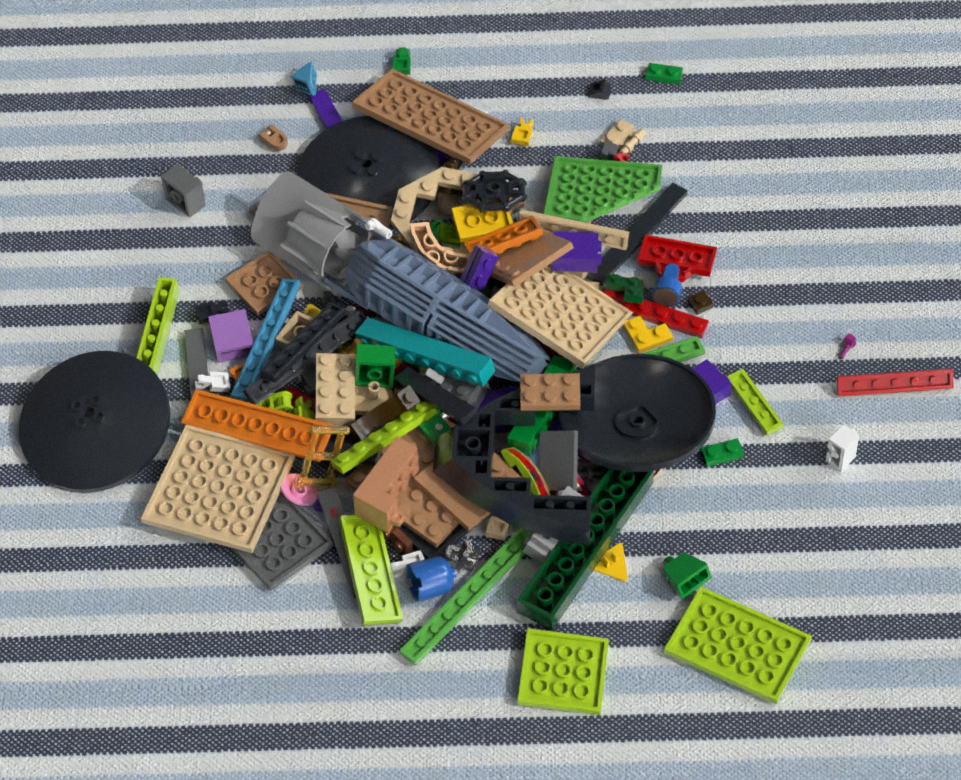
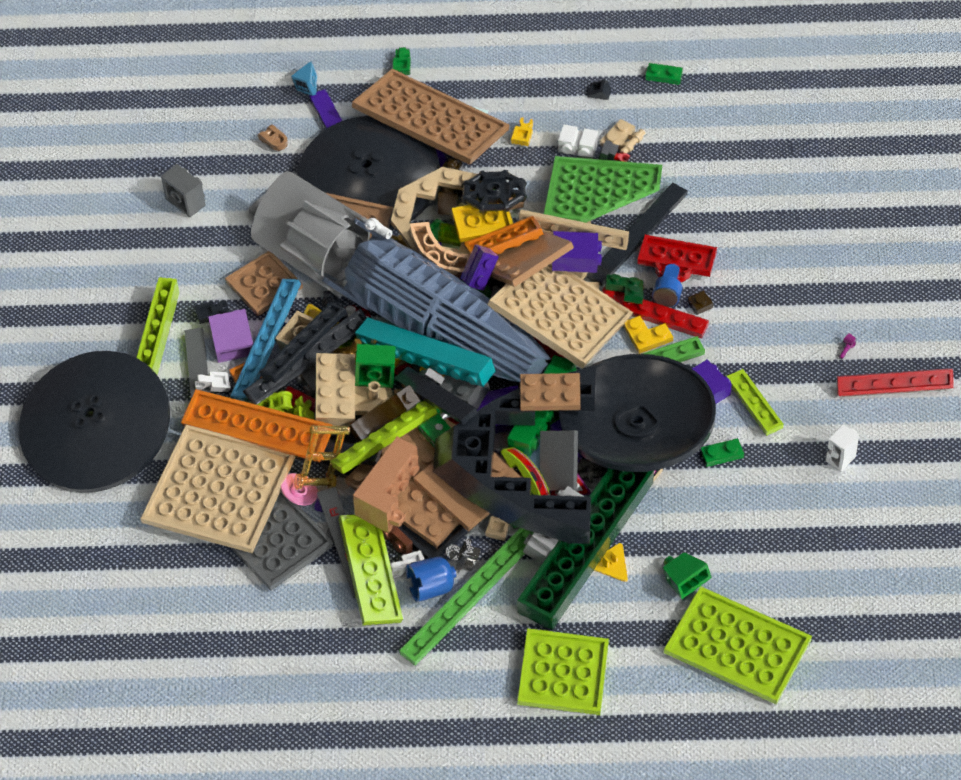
(578, 142): none -> white brick

